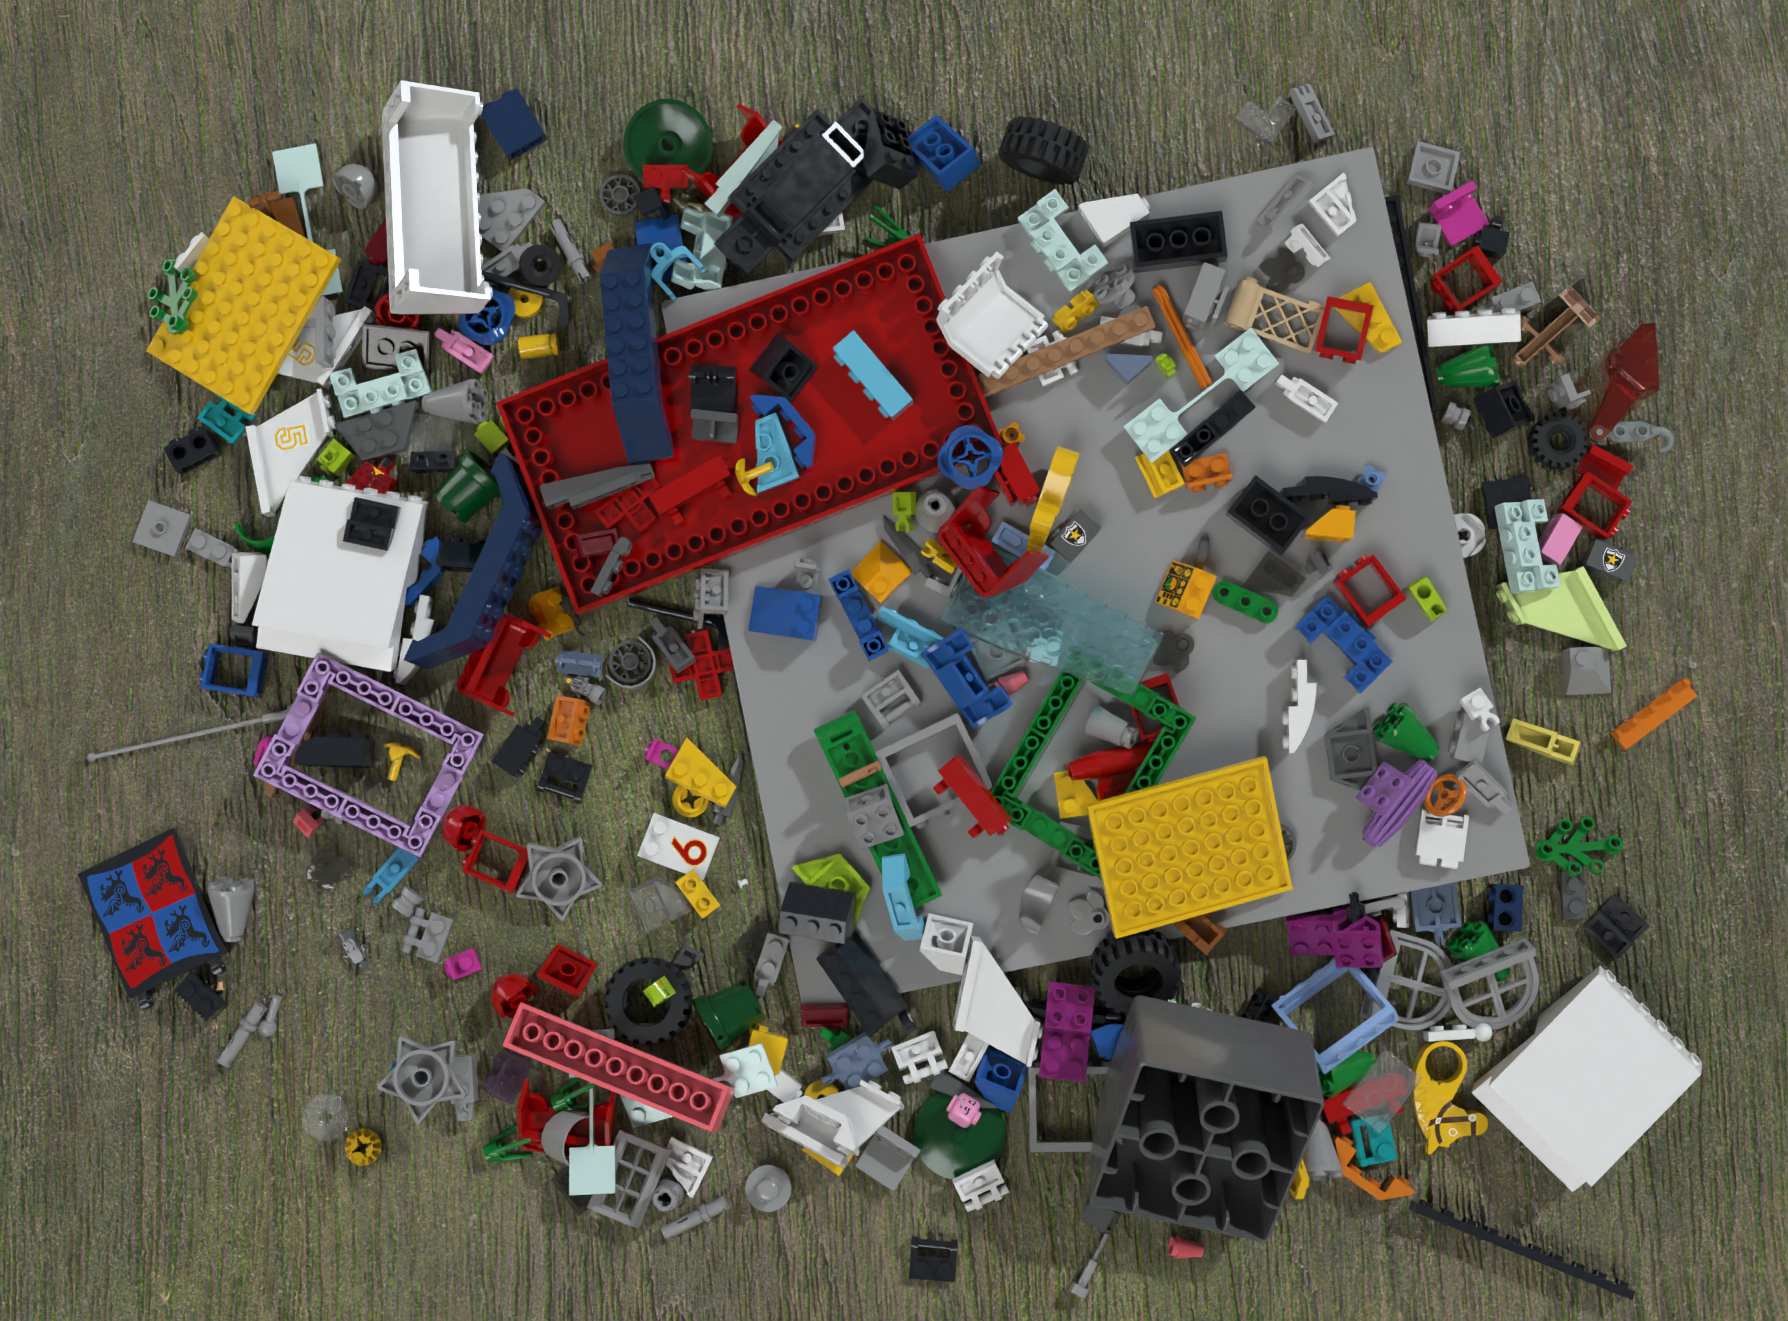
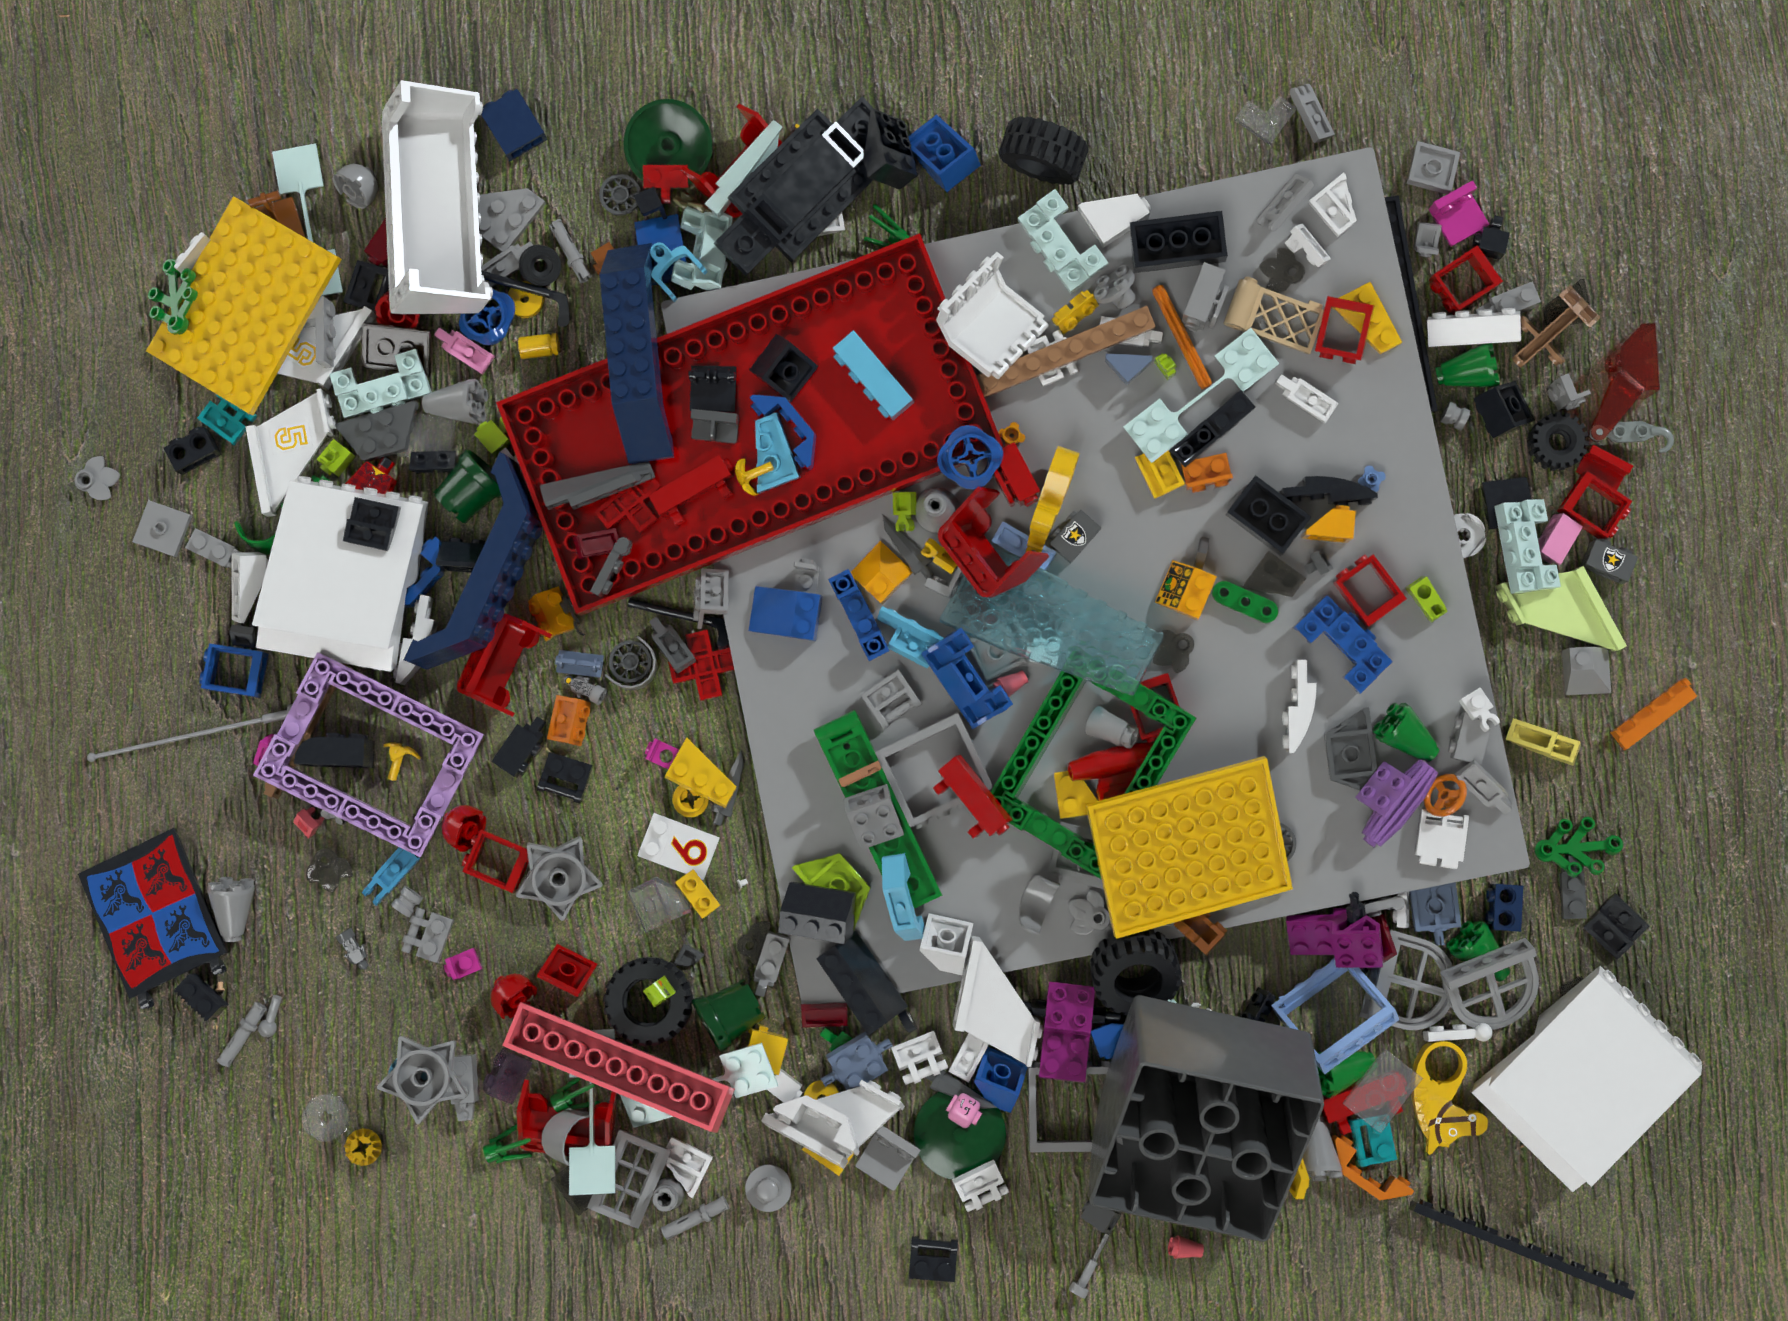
(100, 478): none -> light grey plate

